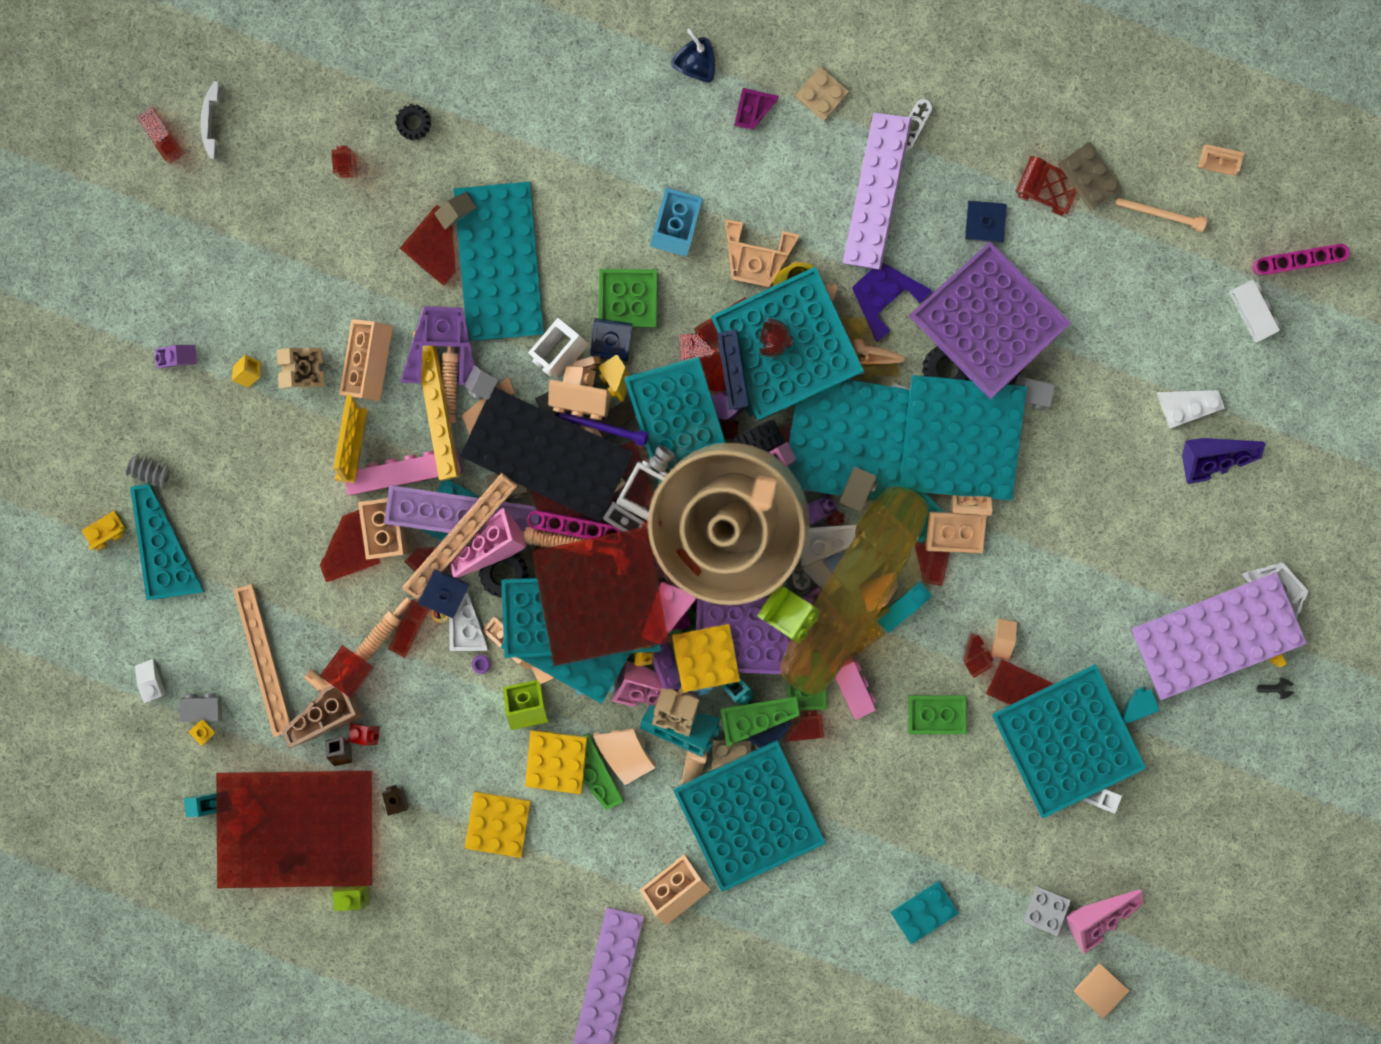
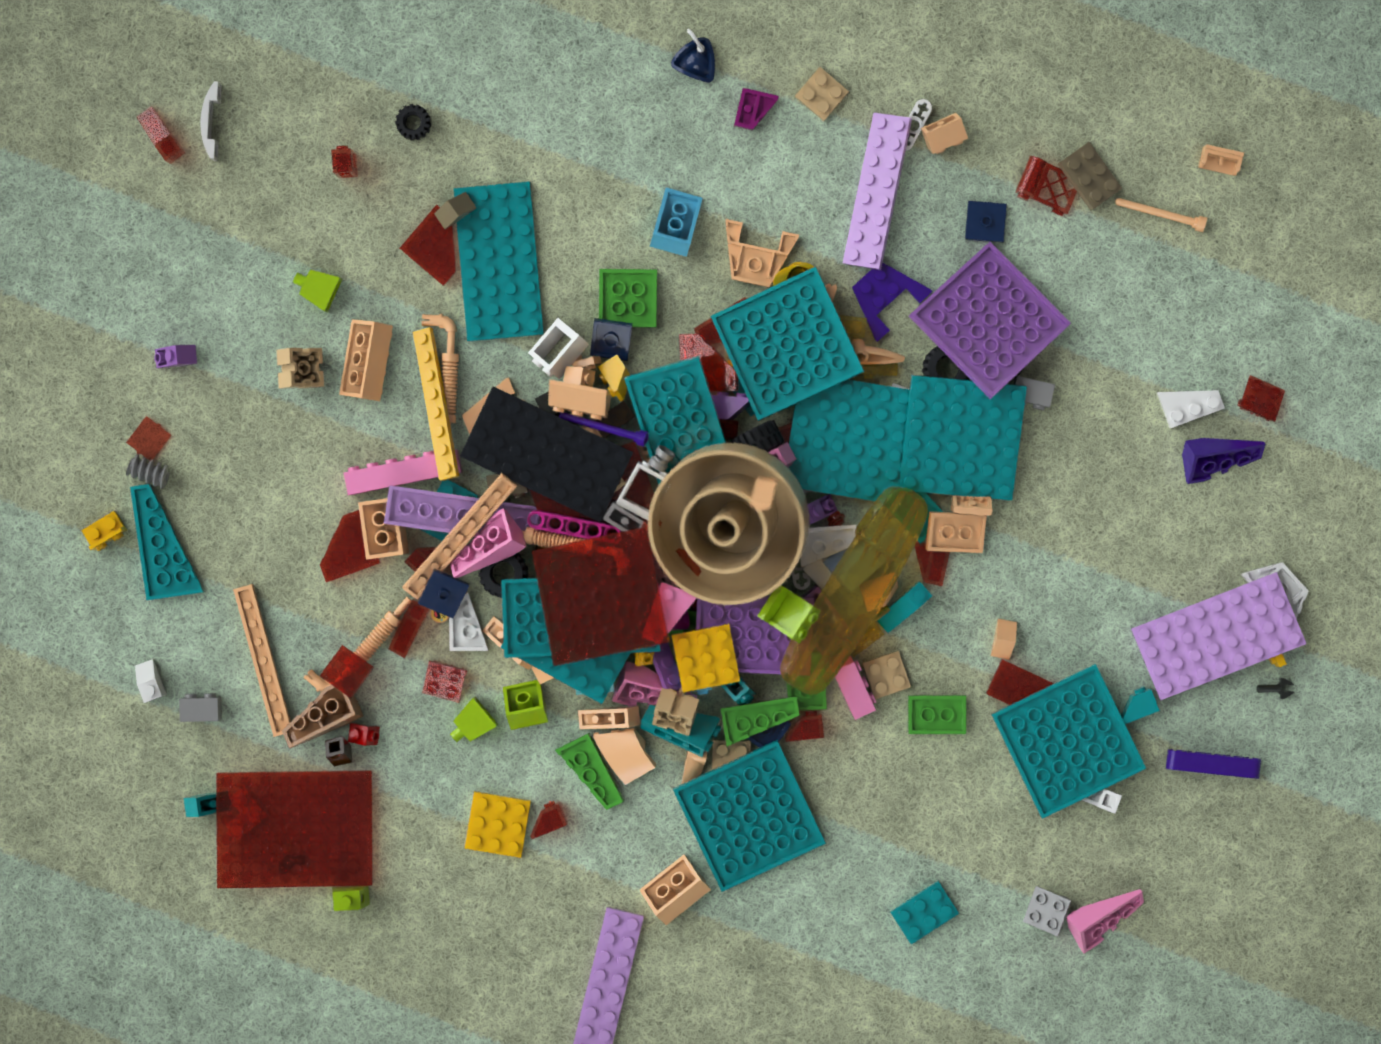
(148, 438): none -> clear red piece
(202, 732): yellow bracket -> none
(246, 371): yellow panel -> none
(318, 288): none -> lime torso
(350, 441): yellow fence -> none
(394, 800): dark brown brick -> none
(439, 328): medium lavender wing -> none
(444, 681): none -> clear red hinge
(472, 721): none -> lime torso
(480, 383): light grey brick -> none
(481, 664): medium lavender plate -> none
(549, 819): none -> clear red slope
(556, 761): yellow plate -> none
(609, 717): none -> light nougat slope
(733, 369): dark blue plate -> none
(774, 338): clear red cylinder -> none
(858, 489): dark tan brick -> none
(886, 675): none -> tan plate
(944, 133): none -> light nougat brick
(975, 658): clear red slope -> none
(1101, 990): light nougat slope -> none
(1213, 764): none -> dark purple beam
(1254, 310): white brick -> none
(1261, 399): none -> clear red hinge
(1309, 259): dark pink beam -> none

